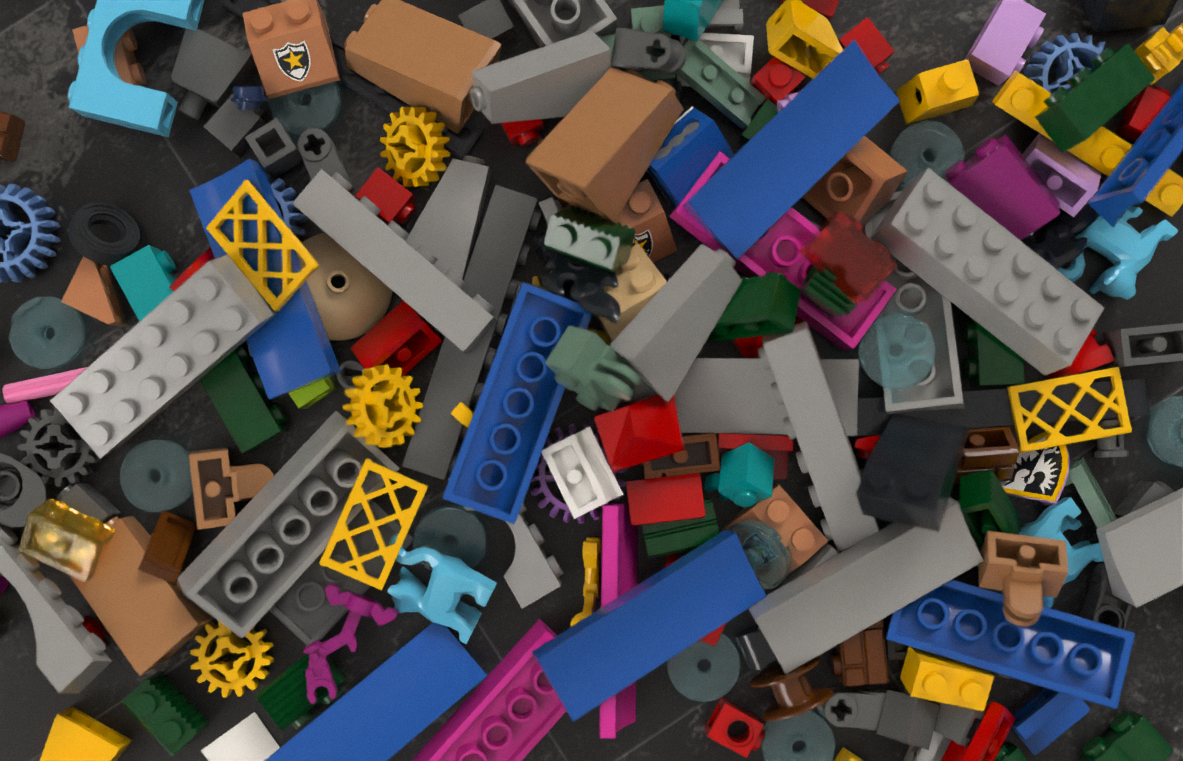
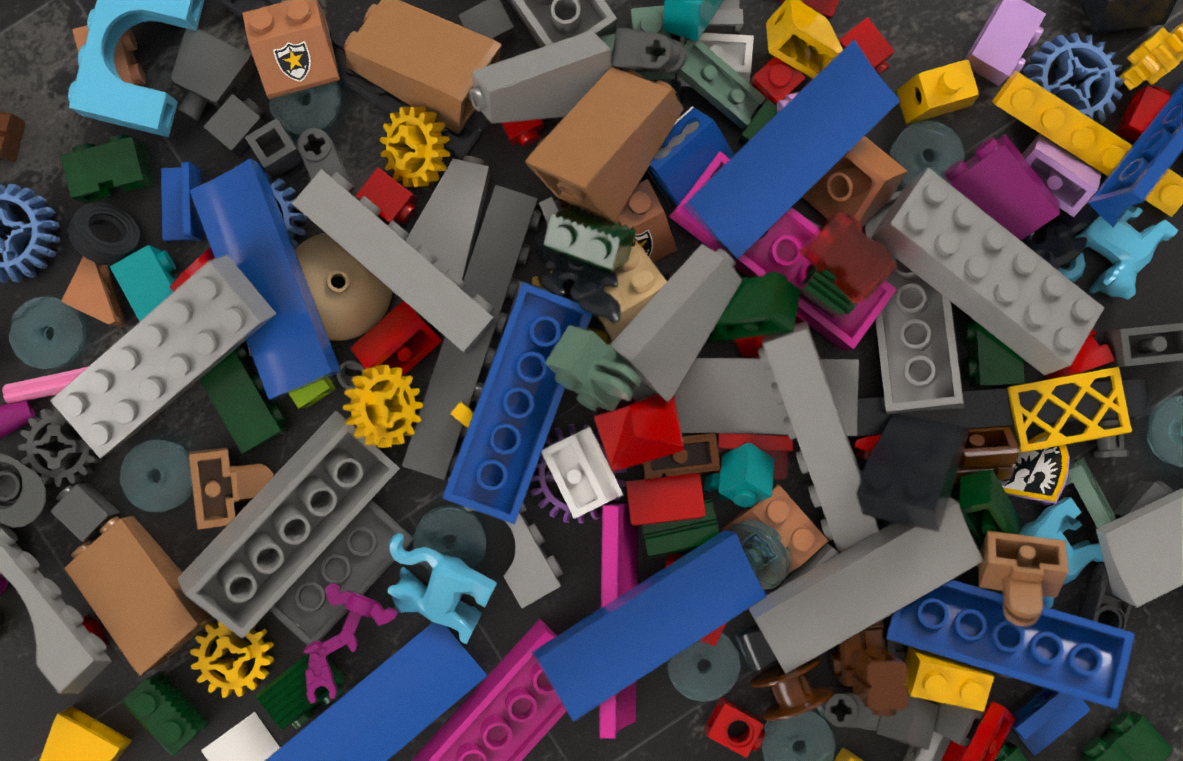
(65, 539): clear yellow bracket -> none
(98, 169): none -> dark green brick
(167, 547): reddish brown tile -> none
(179, 212): none -> blue panel
(235, 248): yellow window -> none
(248, 97): dark blue plate -> none
(388, 552): yellow window -> none
(591, 555): yellow piece -> none
(879, 681): none -> reddish brown brick
(899, 371): clear light blue plate -> none
(1093, 96): dark green brick -> none

